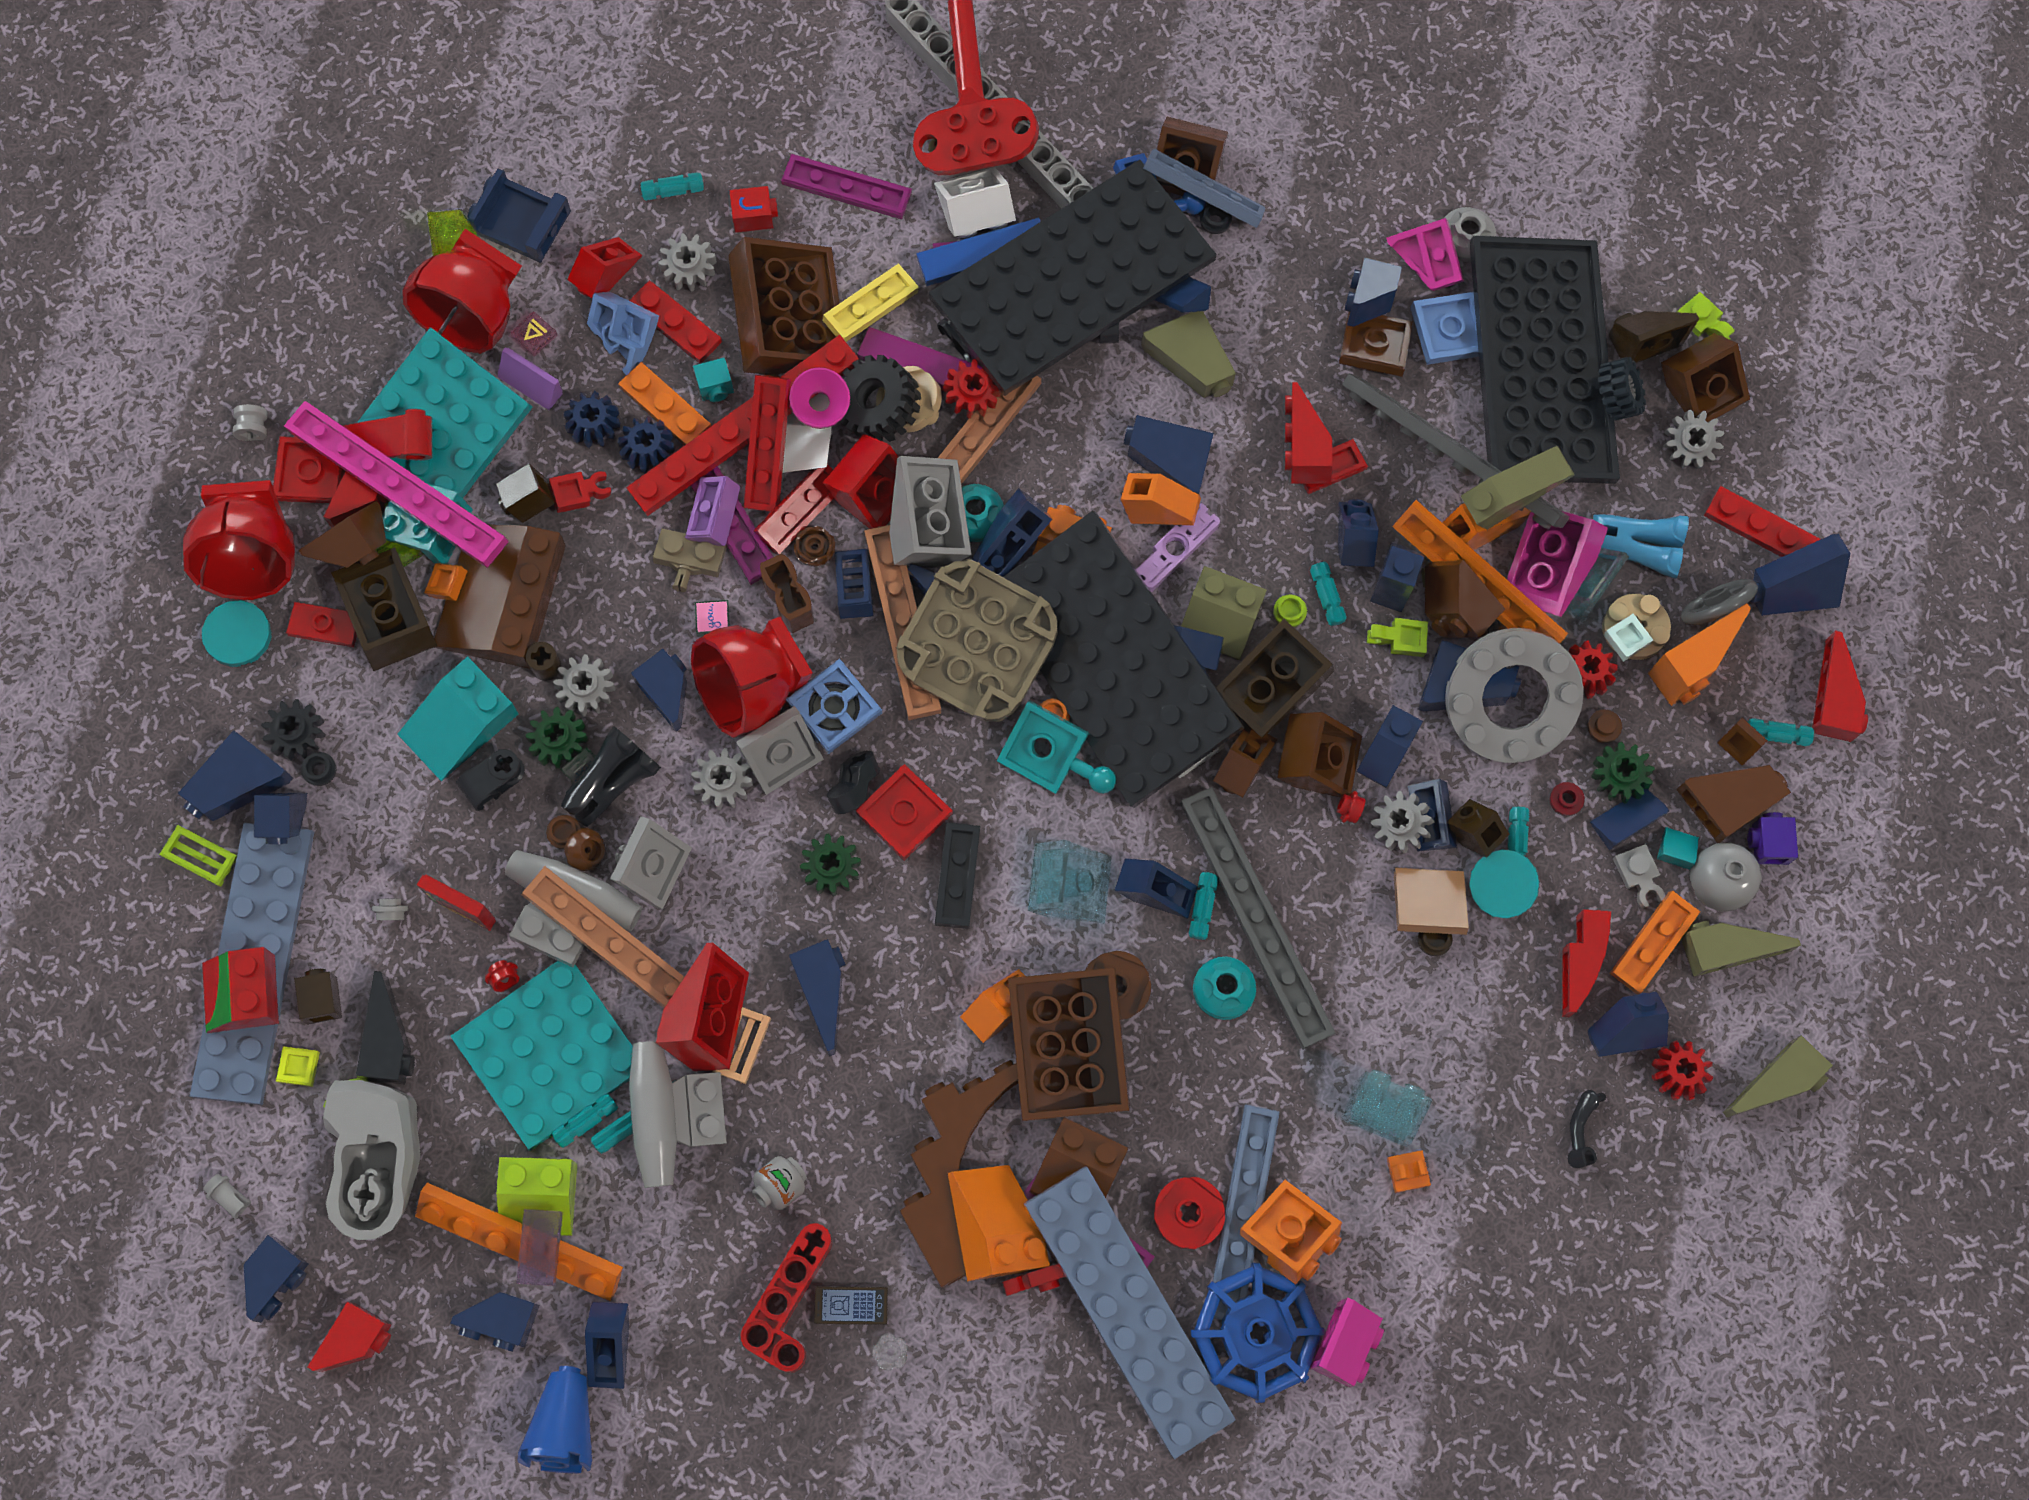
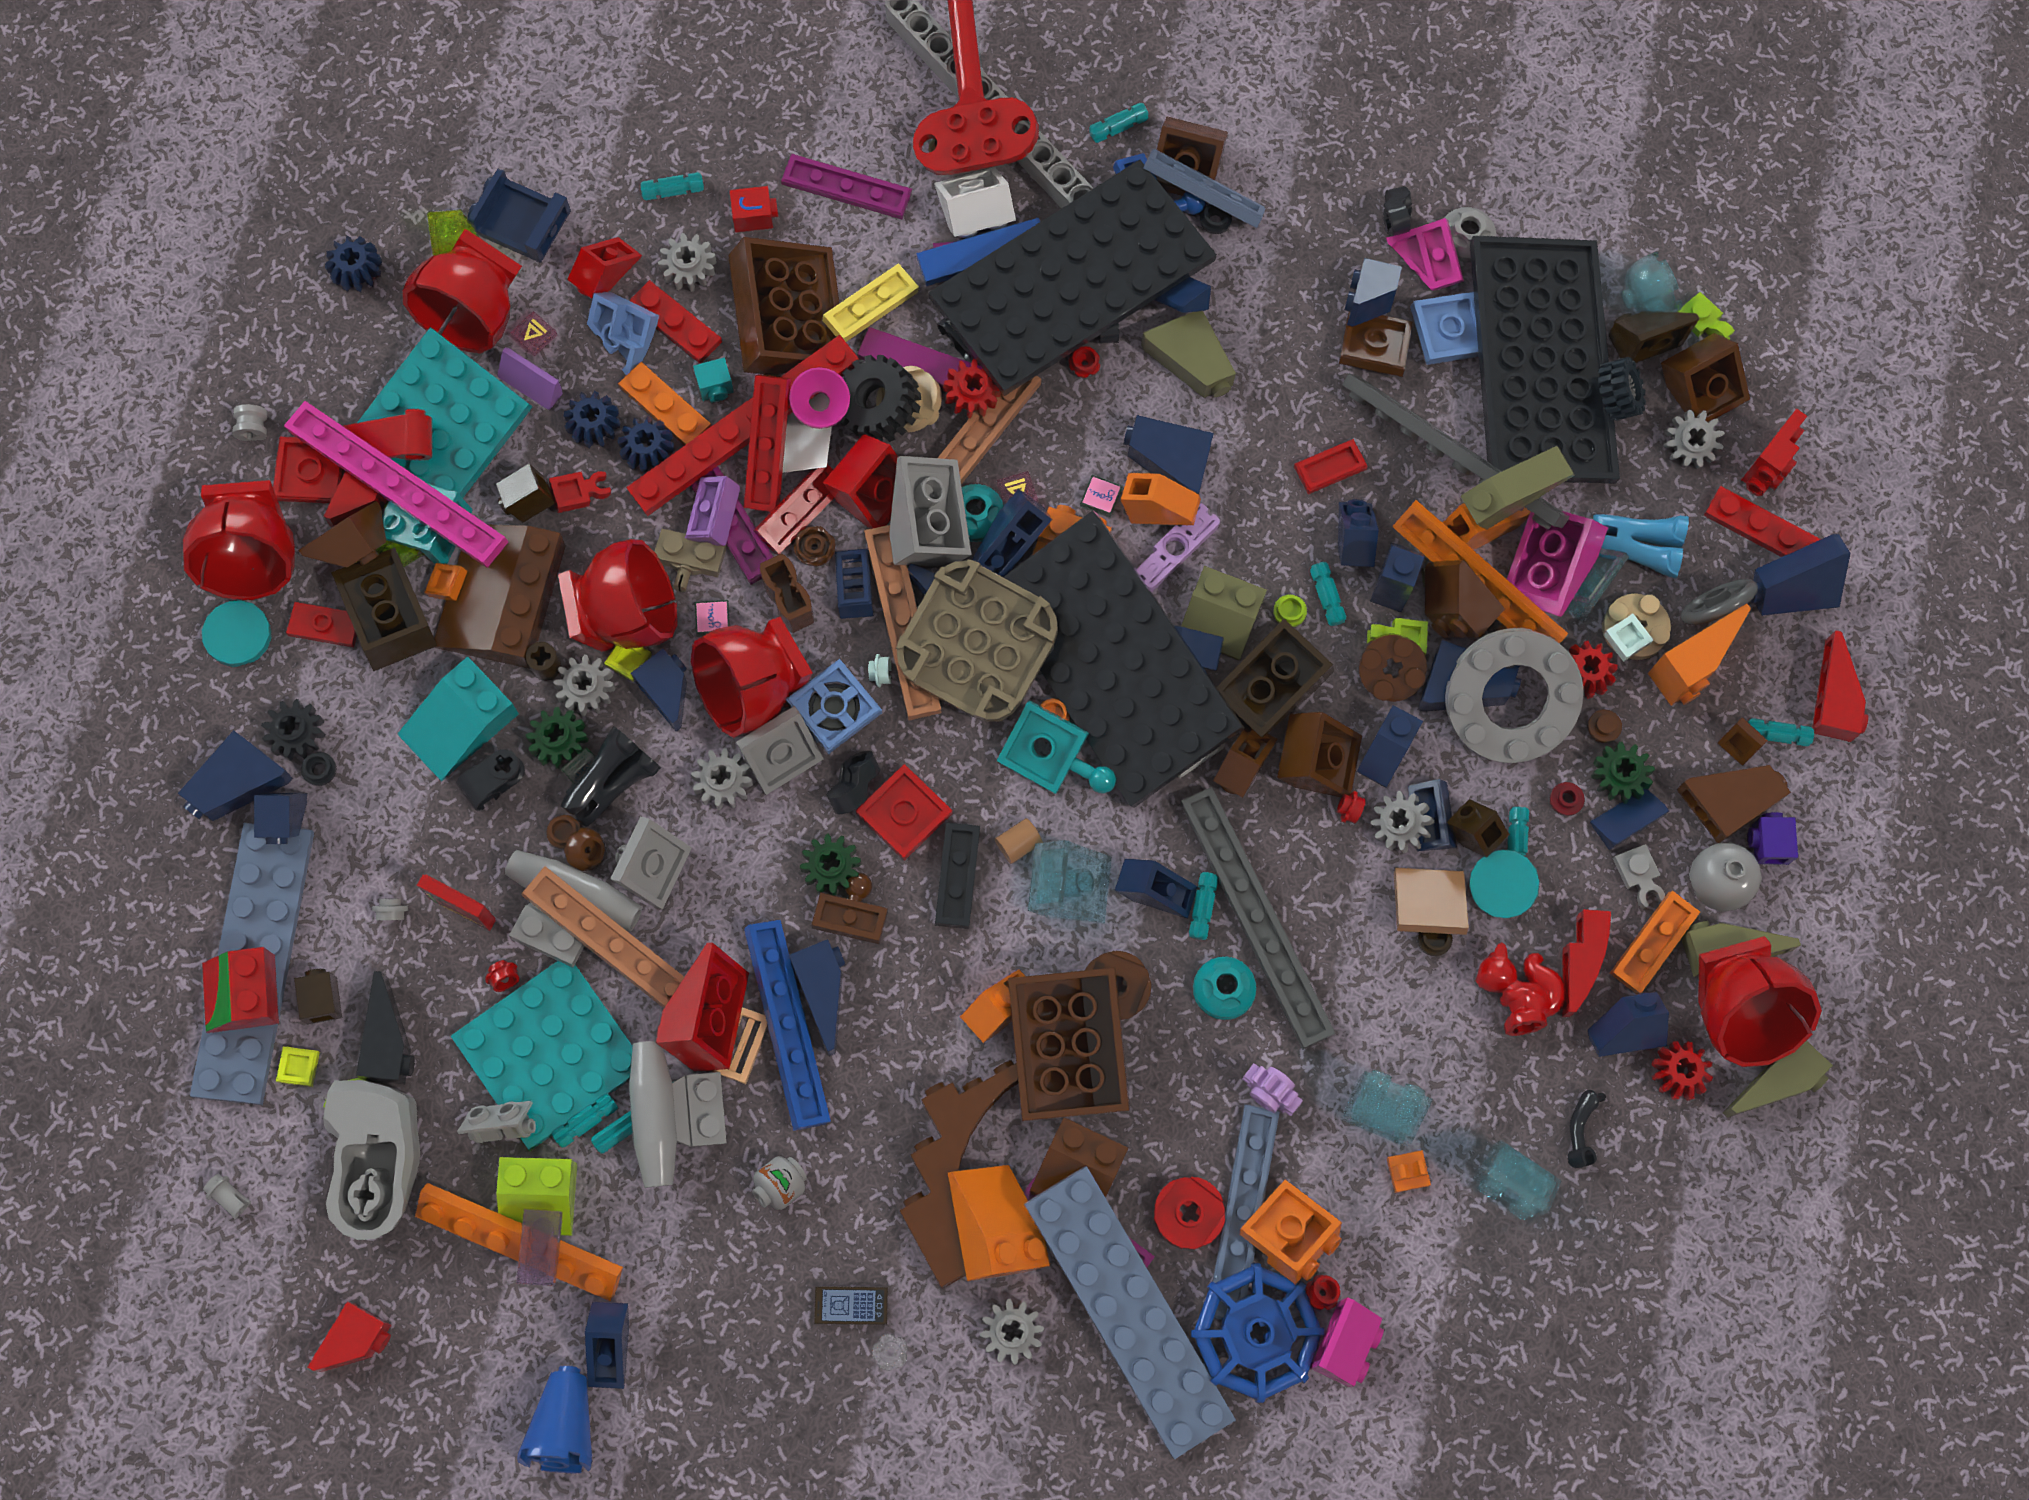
(224, 869): lime tile -> none
(270, 1270): dark blue slope -> none
(366, 263): none -> dark blue gear
(486, 1122): none -> light grey hinge
(500, 1317): dark blue slope -> none
(608, 599): none -> red plate
(626, 660): none -> neon yellow tile
(787, 1025): none -> blue plate
(793, 1292): red beam -> none
(850, 915): none -> reddish brown plate
(879, 670): none -> light aqua plate
(1009, 485): none -> clear pink tile
(1017, 1345): none -> light grey gear
(1018, 840): none -> medium nougat piece
(1044, 1278): red plate -> none
(1084, 354): none -> red plate
(1101, 496): none -> bright pink tile
(1118, 122): none -> teal axle
(1272, 1089): none -> lavender gear
(1309, 439): red slope -> none
(1329, 1286): none -> red plate
(1397, 211): none -> black piece
(1410, 676): none -> reddish brown plate
(1517, 1181): none -> clear light blue slope
(1527, 1001): none -> red animal
(1650, 286): none -> clear light blue cylinder
(1678, 848): teal slope -> none
(1750, 1000): none -> red plate
(1777, 457): none -> red plate

